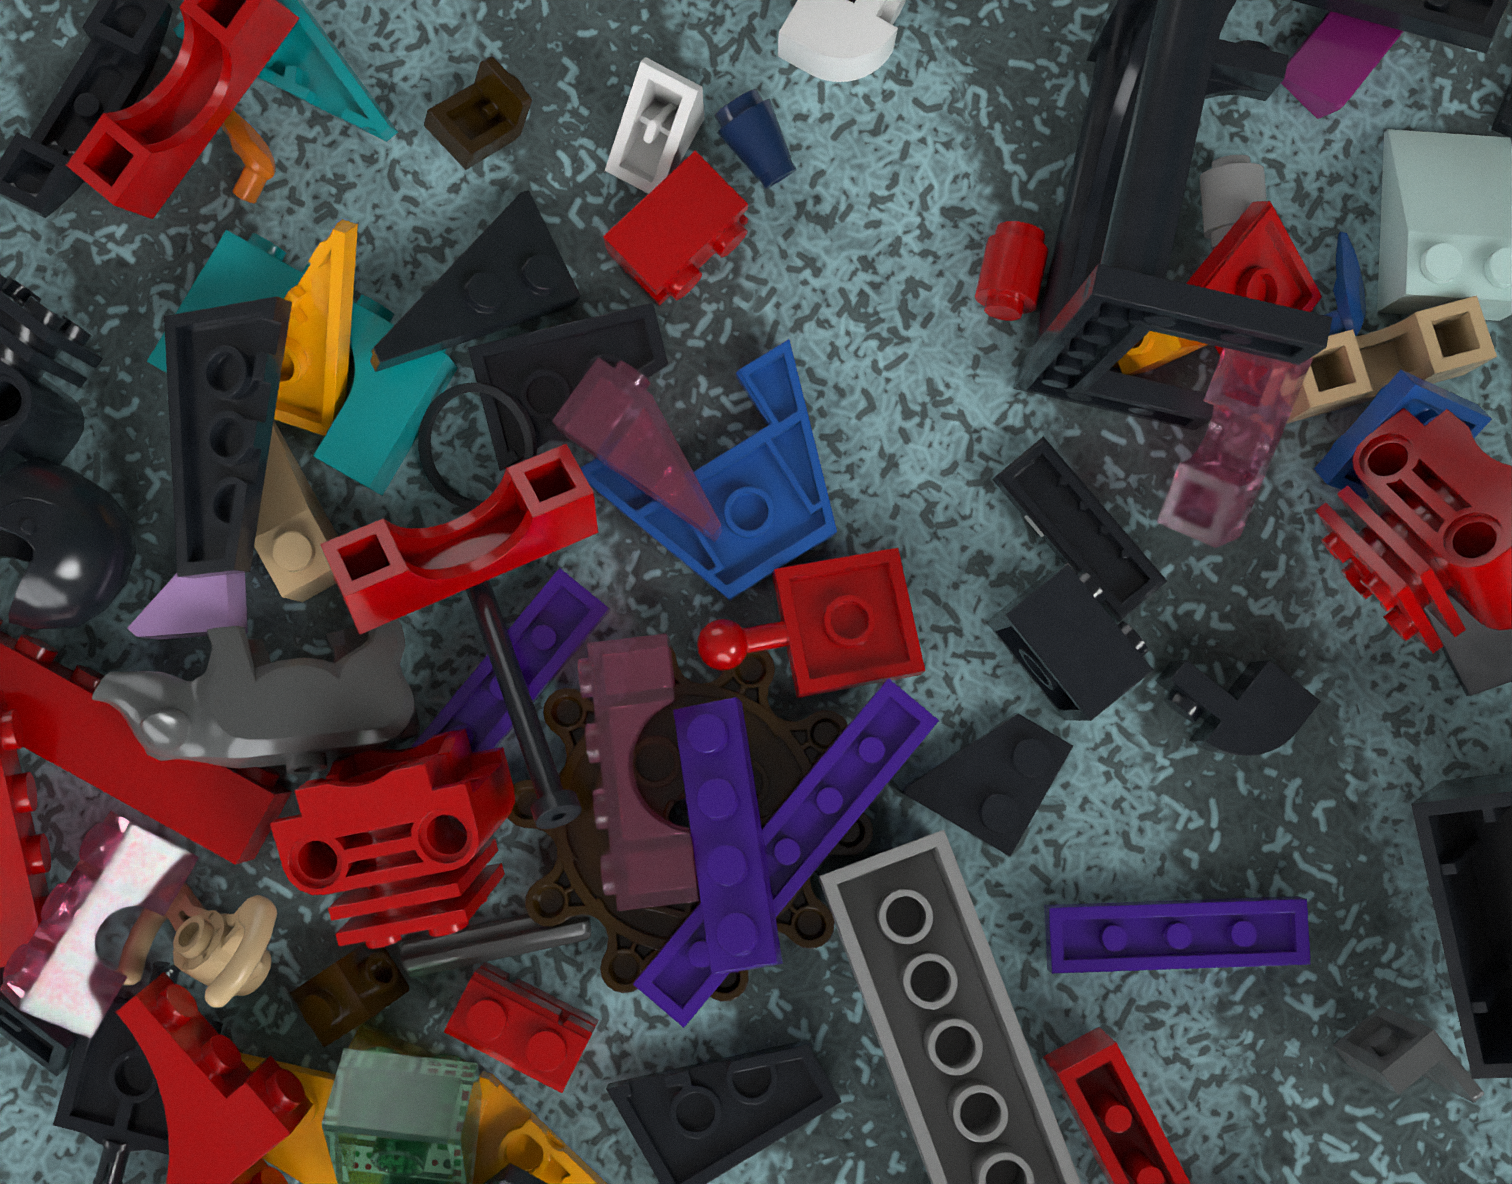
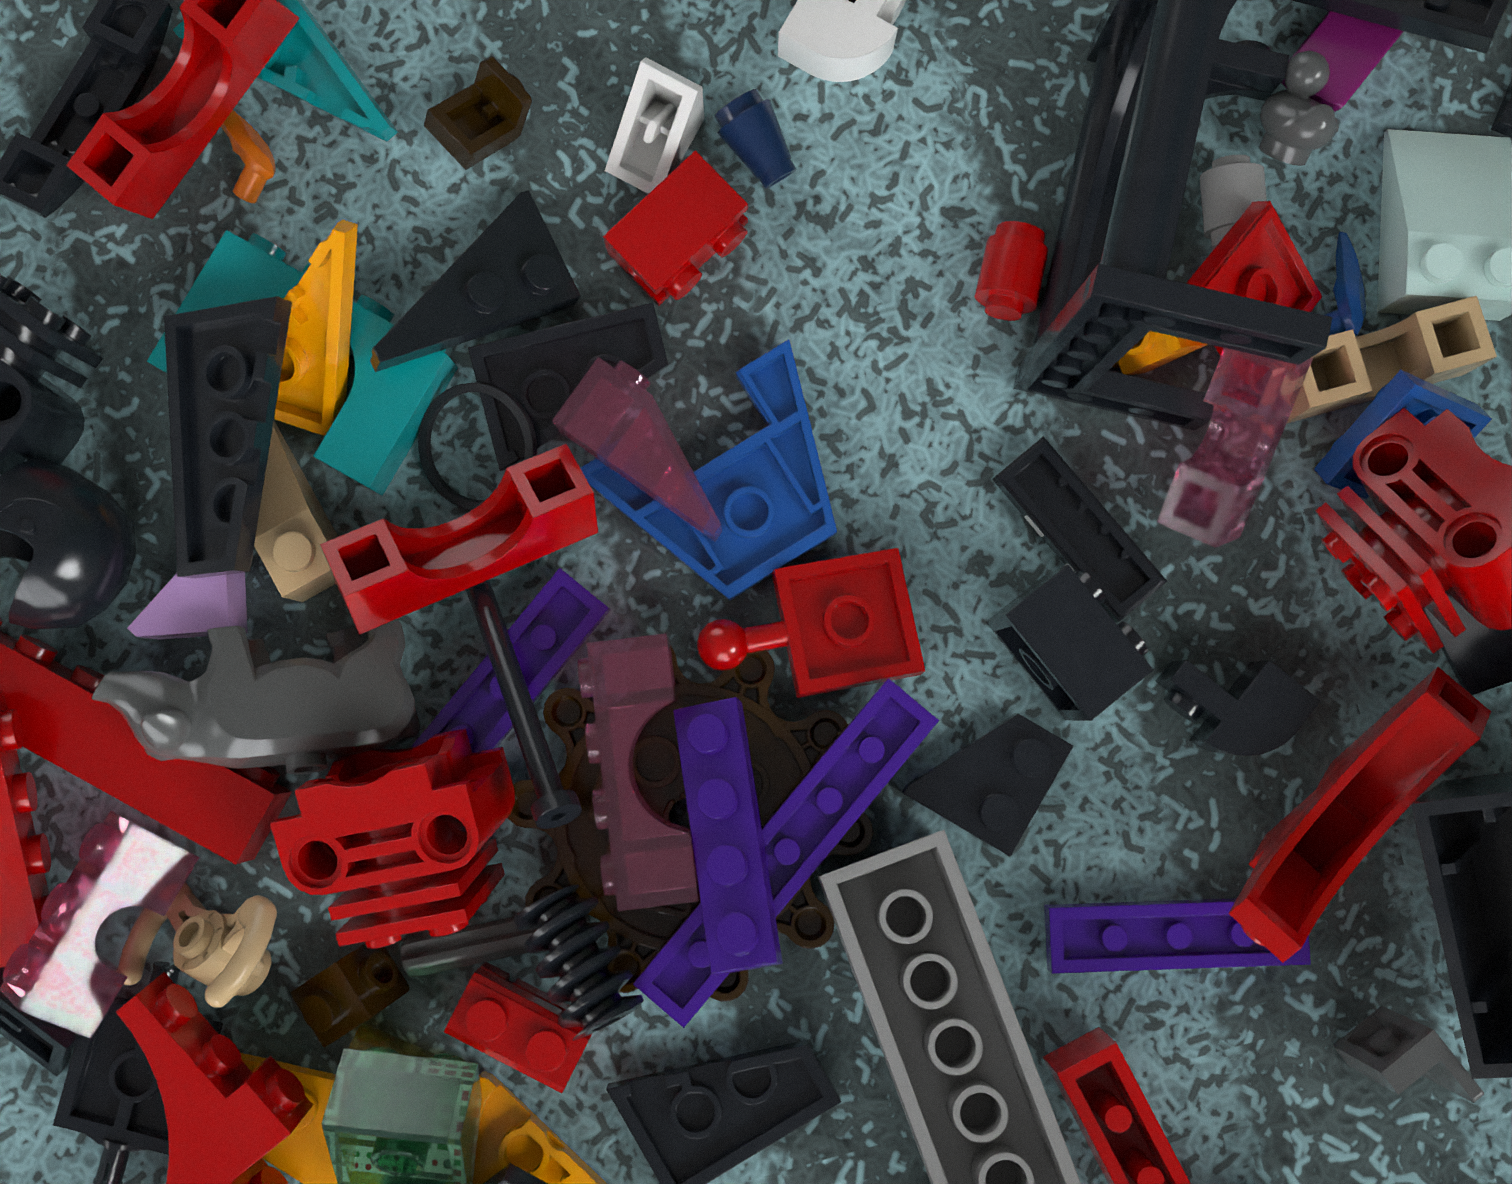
(577, 961): none -> black piece
(1292, 119): none -> dark grey animal
(1354, 805): none -> red arch

